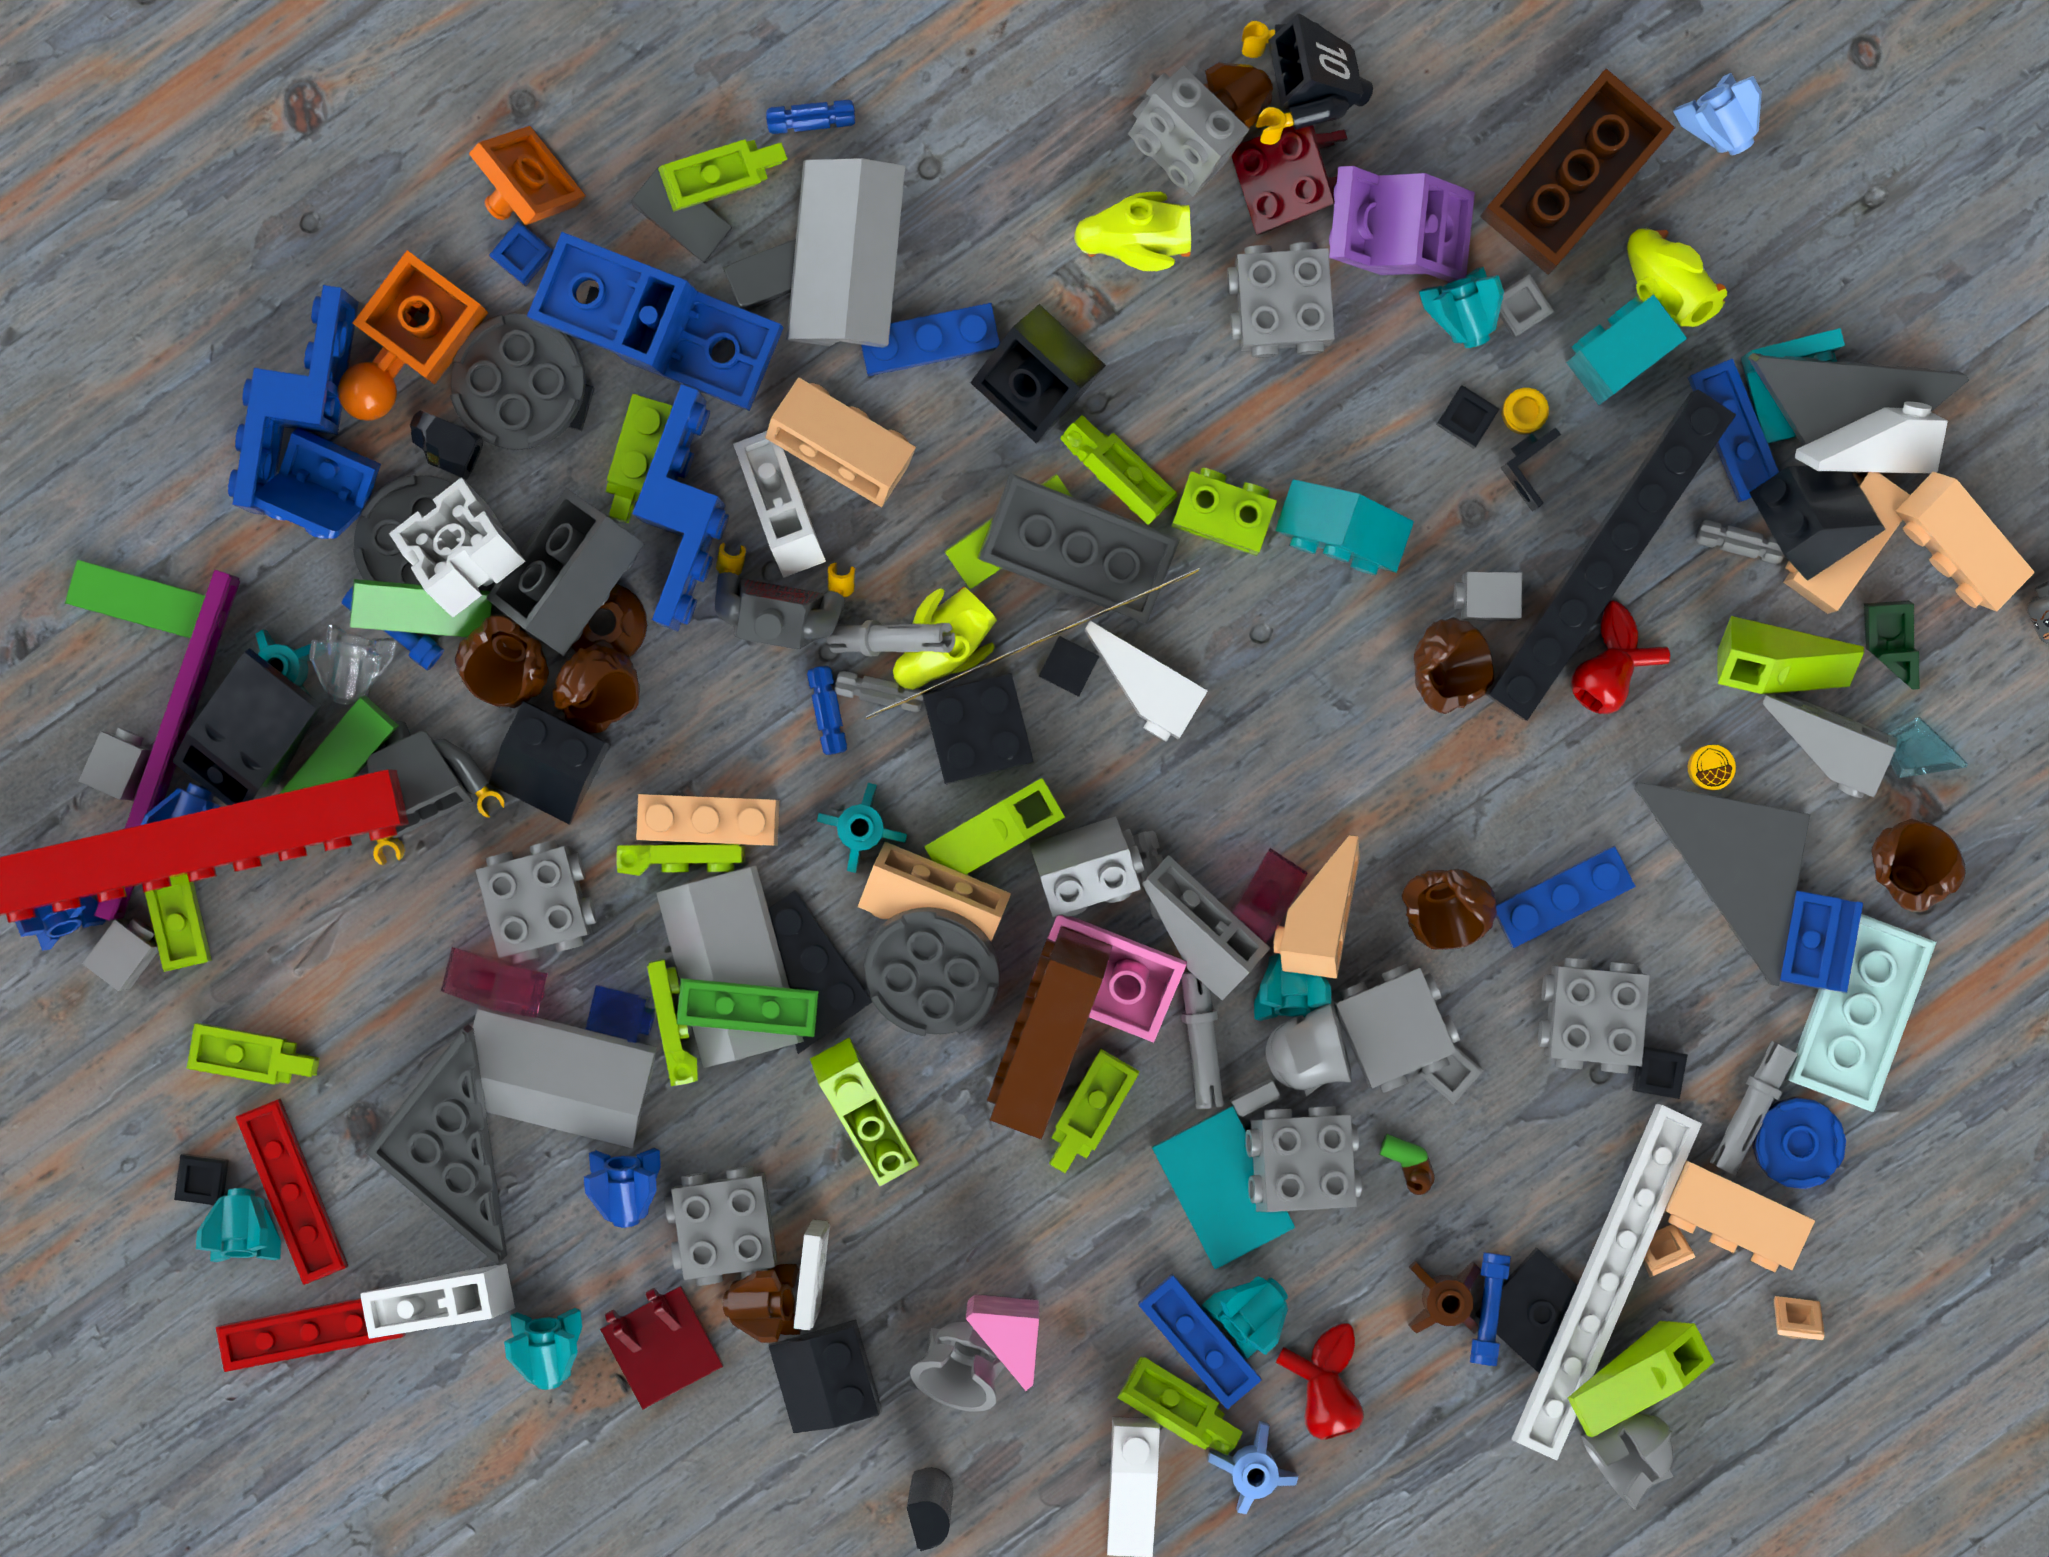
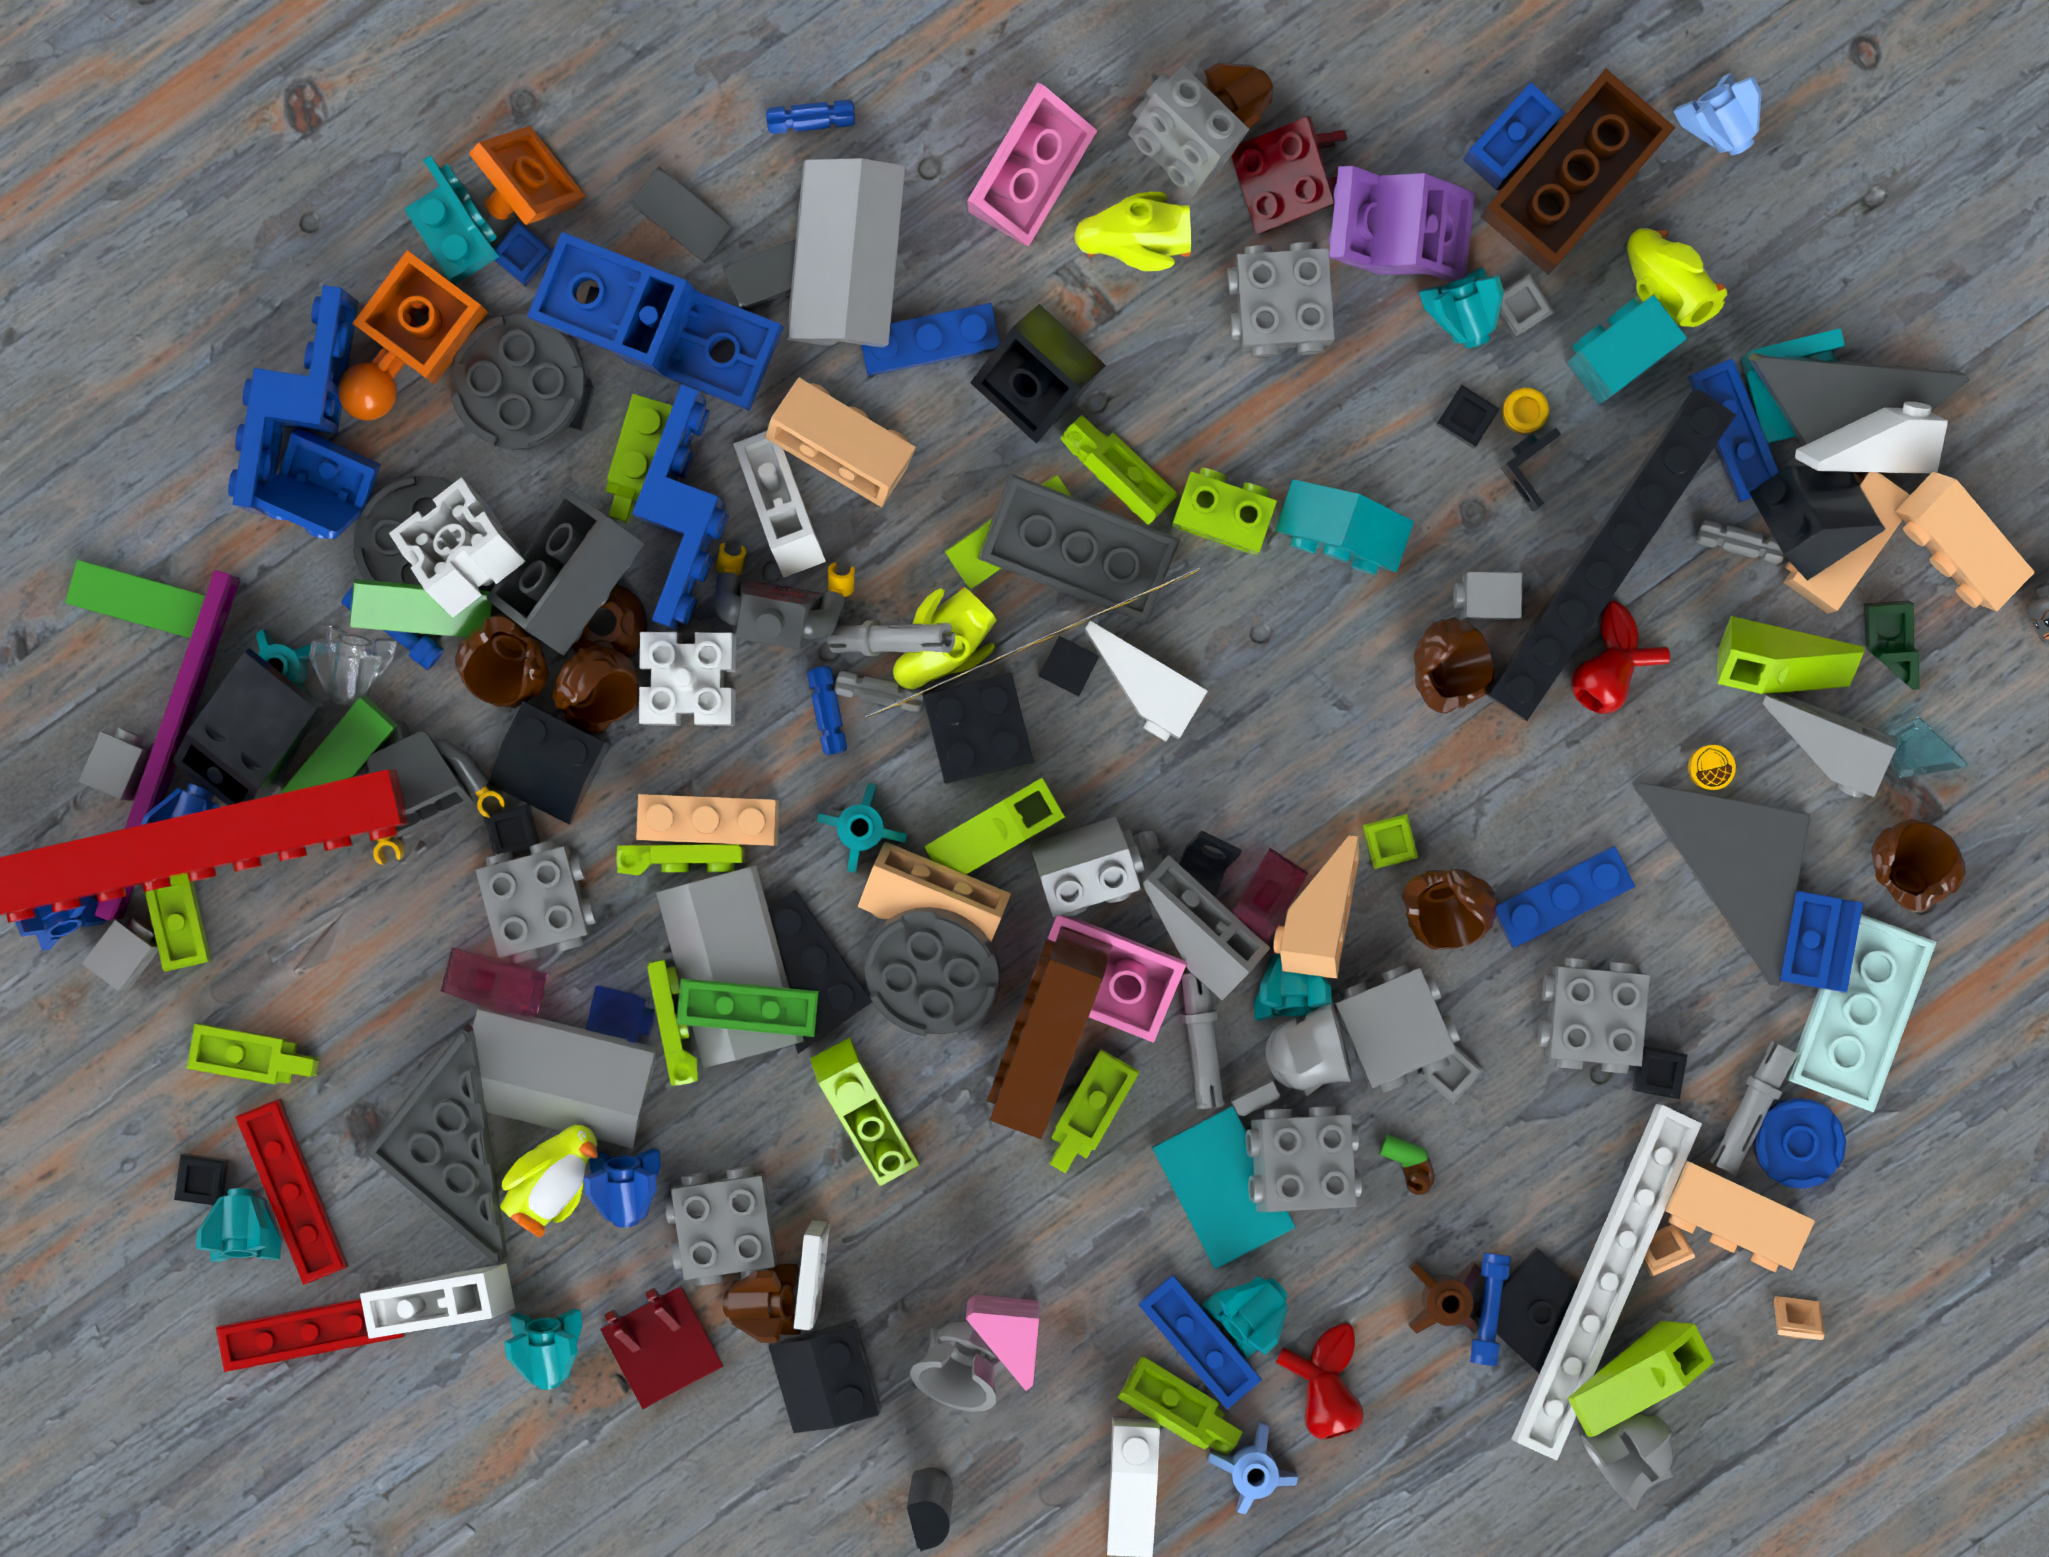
(446, 444): black rock -> none
(452, 225): none -> teal bracket
(512, 830): none -> black tile
(549, 1179): none -> animal
(687, 679): none -> white brick
(718, 172): lime hinge -> none
(1031, 166): none -> bright pink slope
(1205, 864): none -> black bracket
(1312, 71): black torso -> none
(1390, 841): none -> lime tile
(1513, 136): none -> blue panel

